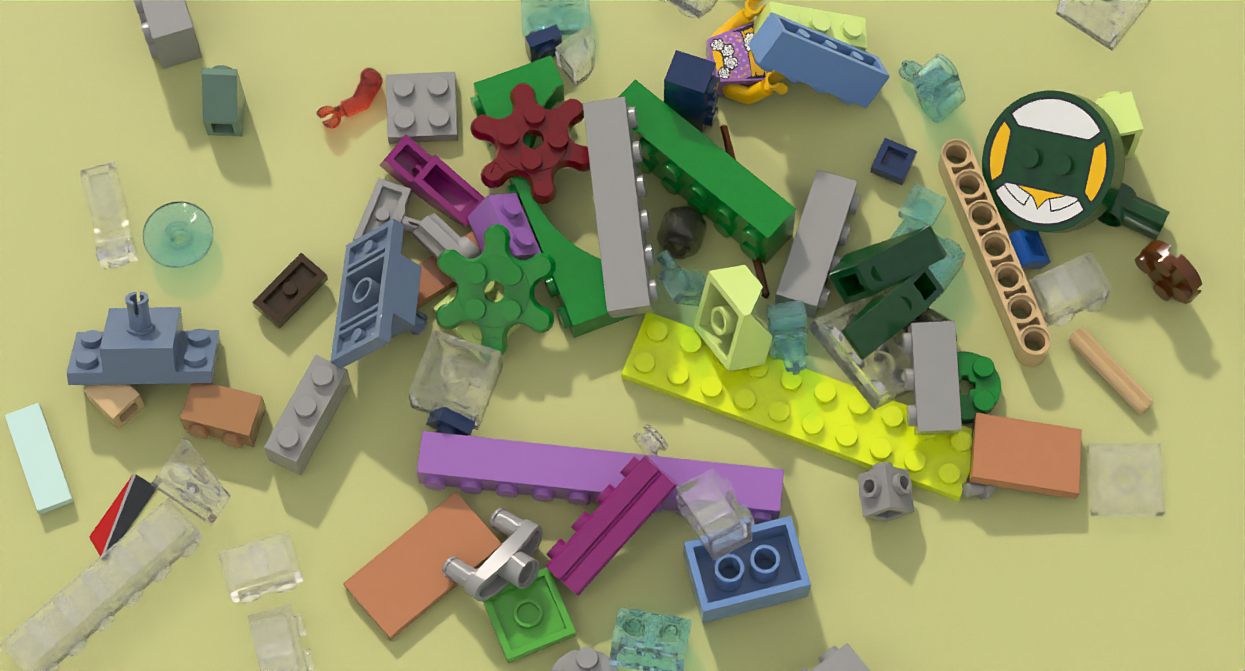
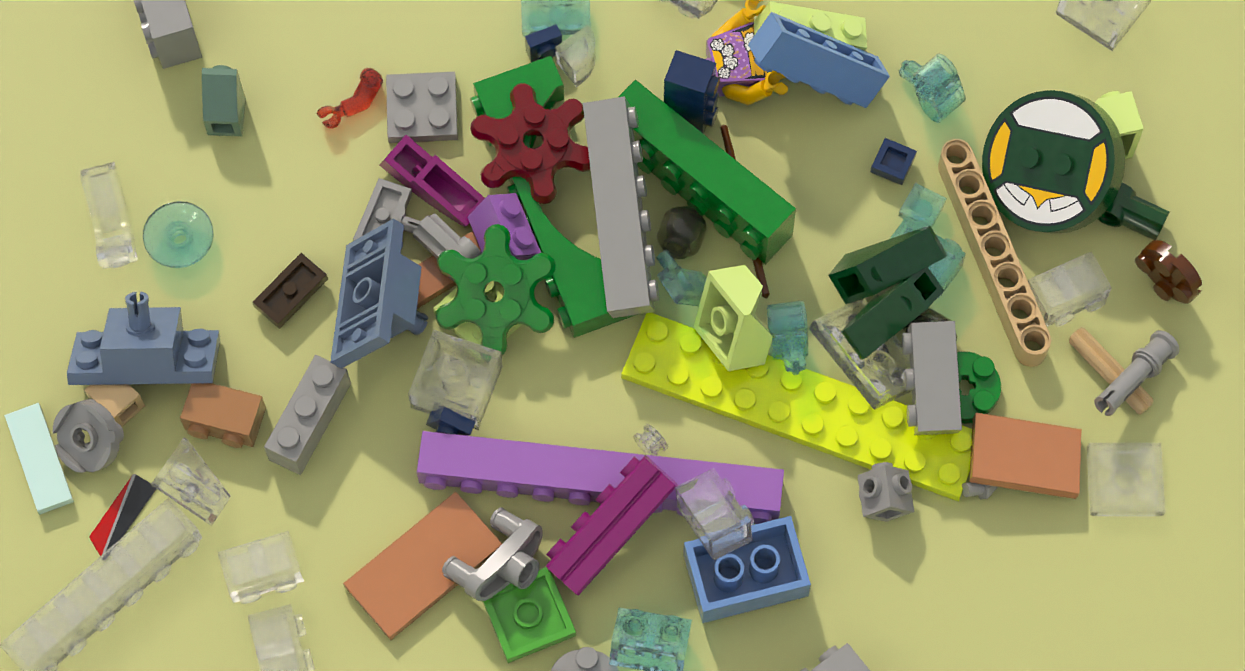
(103, 432): none -> light grey plate
(817, 241): light grey brick -> none
(1029, 249): blue plate -> none
(1145, 364): none -> light grey pin

